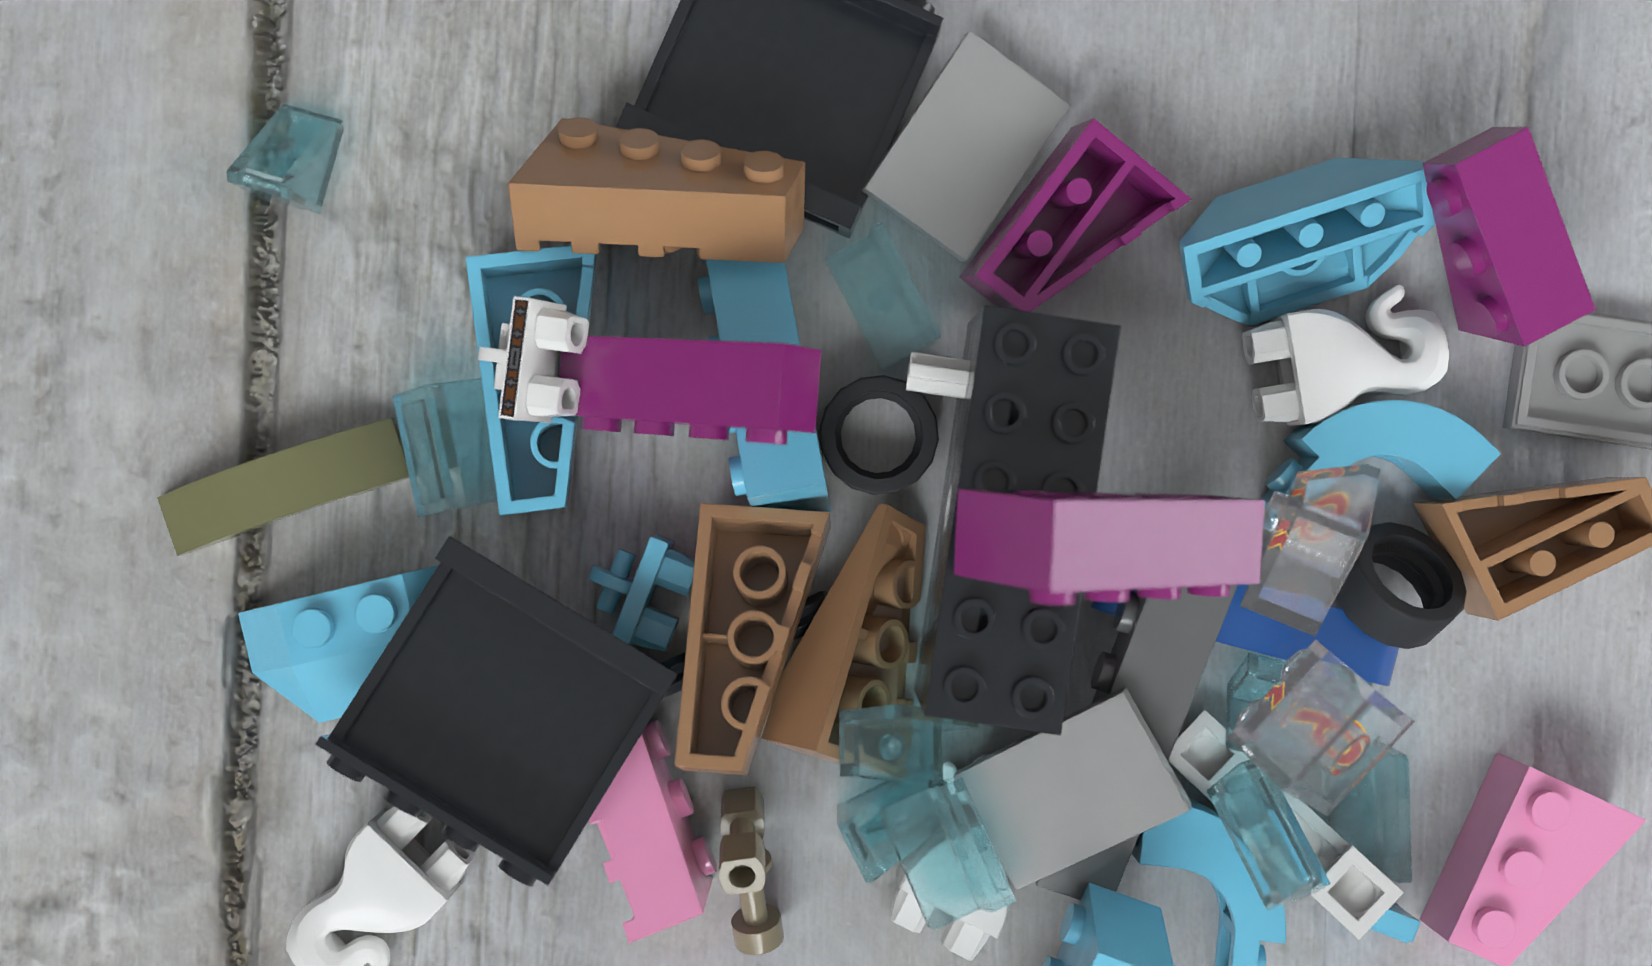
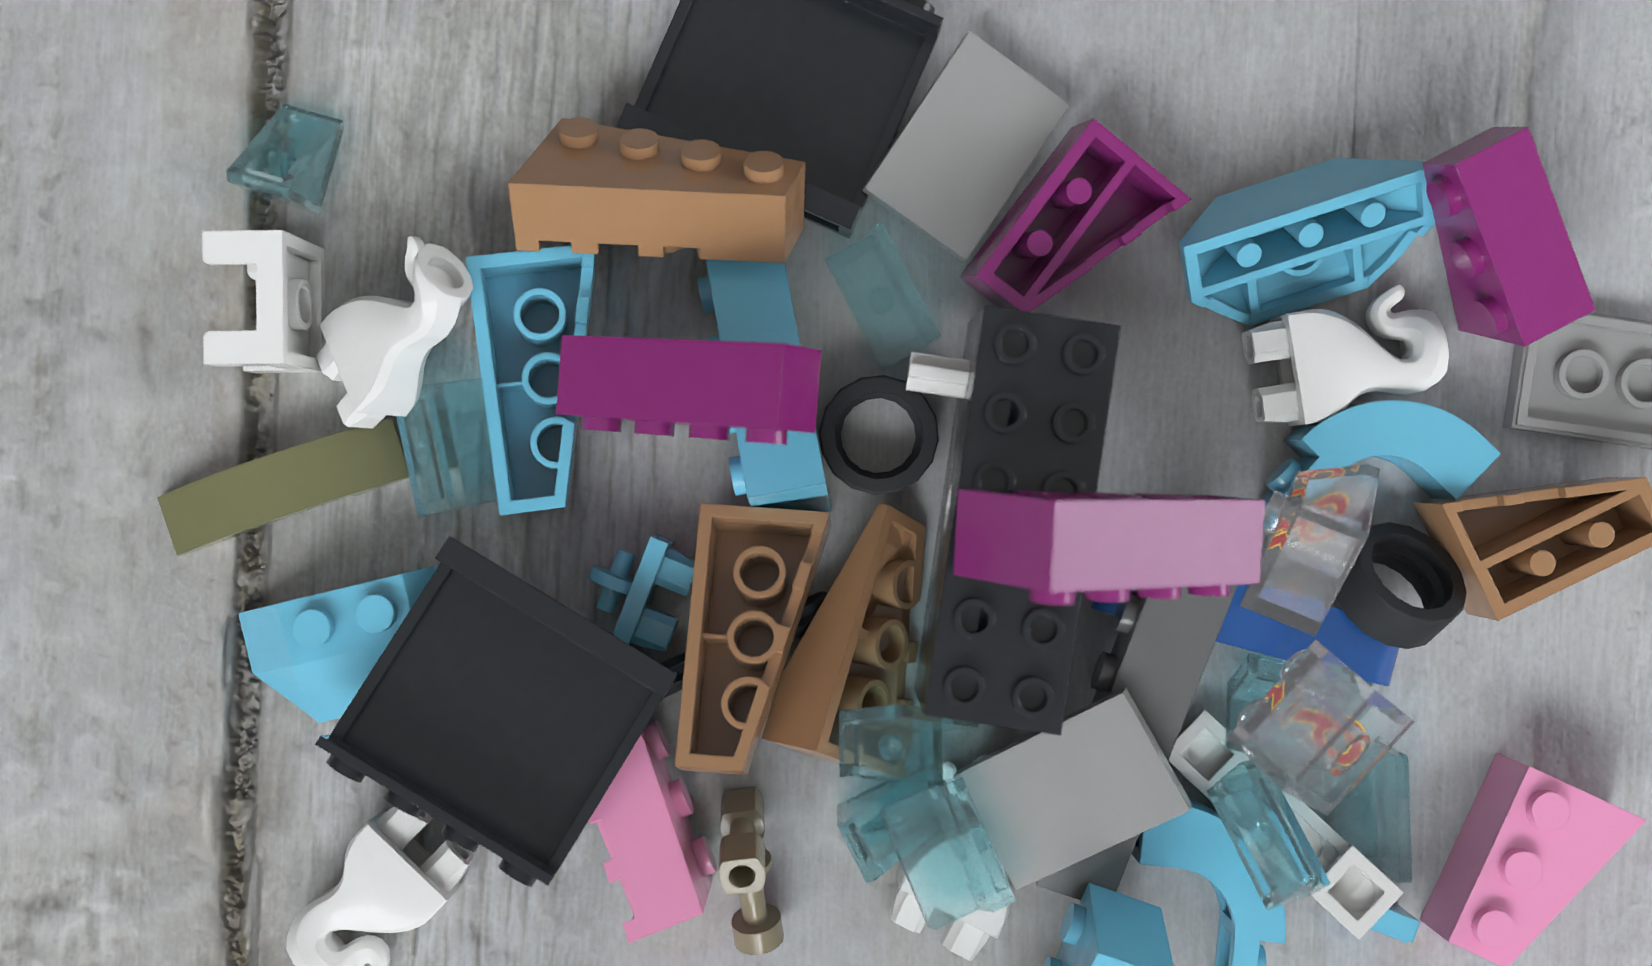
(288, 301): none -> white panel
(384, 342): none -> white hips
(530, 361): white hips -> none

